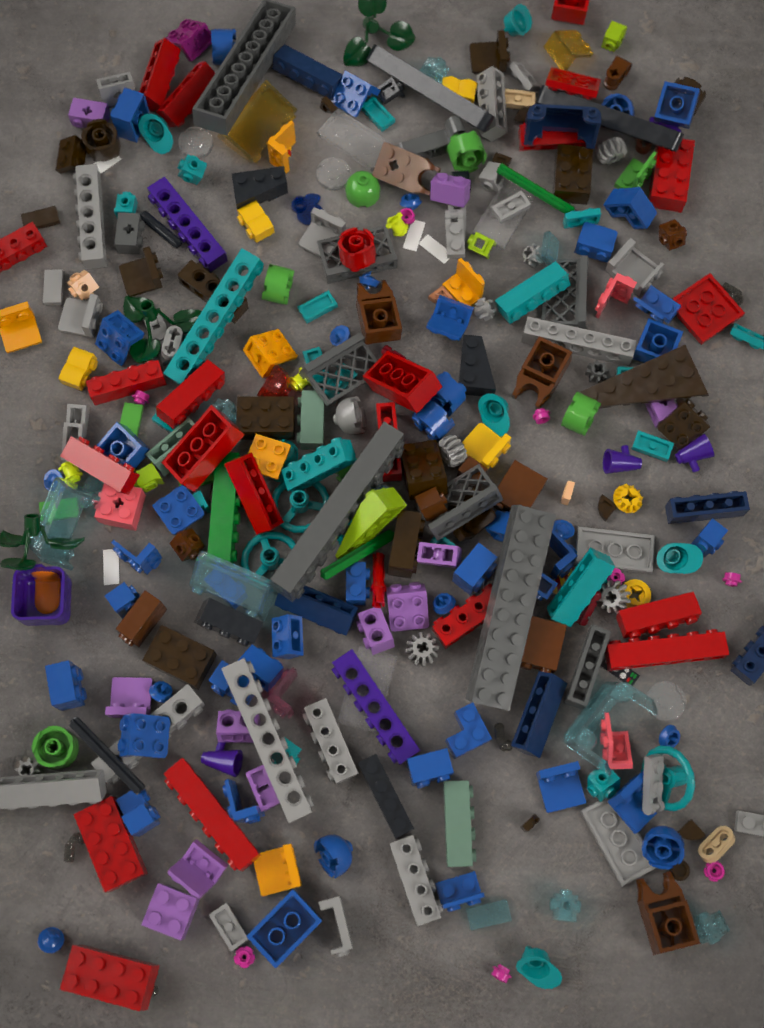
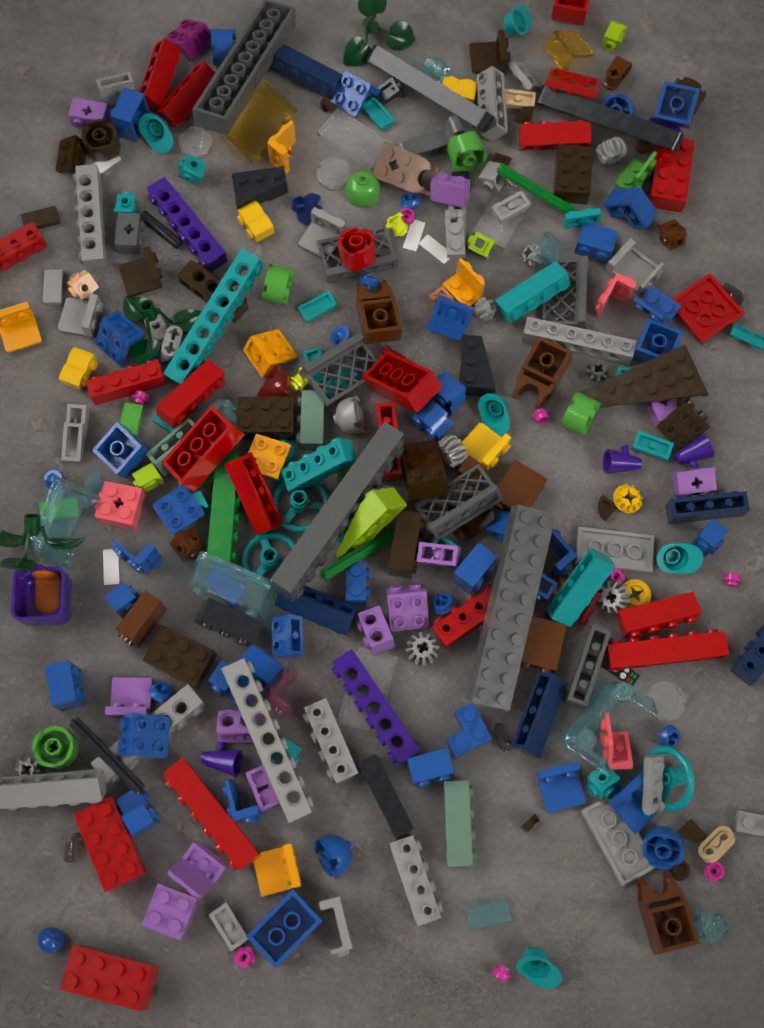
(71, 472): neon yellow brick -> none
(100, 465): brick -> none
(378, 587): red pin -> none
(431, 503): reddish brown brick -> none
(458, 891): blue bracket -> none
(562, 118): dark blue windscreen -> none
(565, 528): blue hat -> none
(567, 492): light nougat tile -> none
(573, 906): clear light blue brick -> none
(705, 481): none -> medium lavender brick

